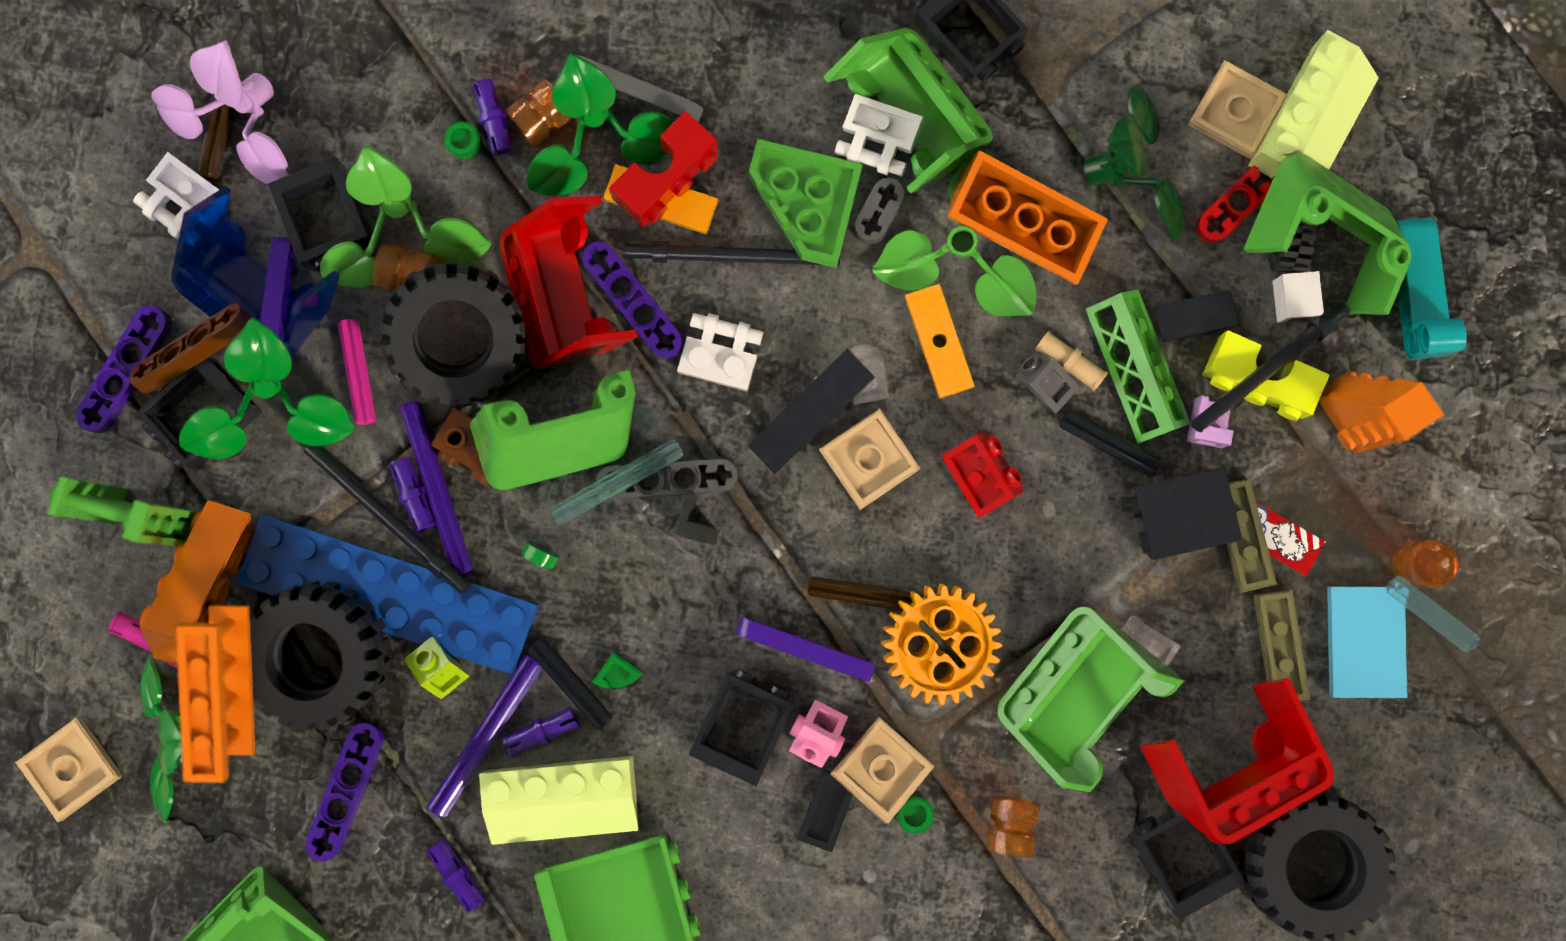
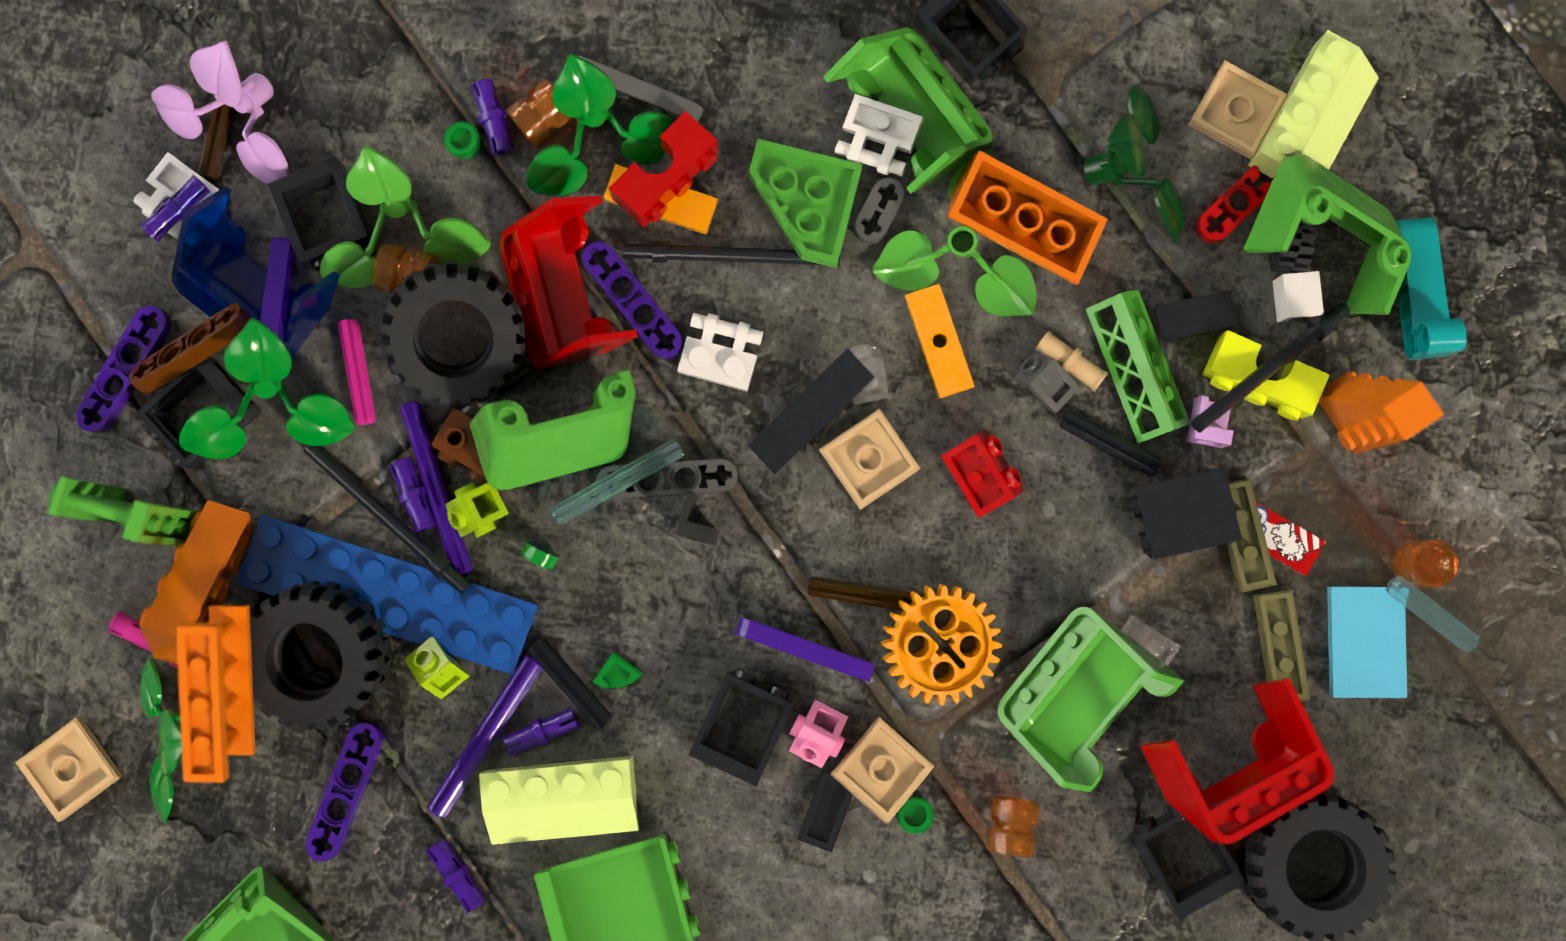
(174, 207): none -> dark purple pin
(475, 509): none -> lime brick

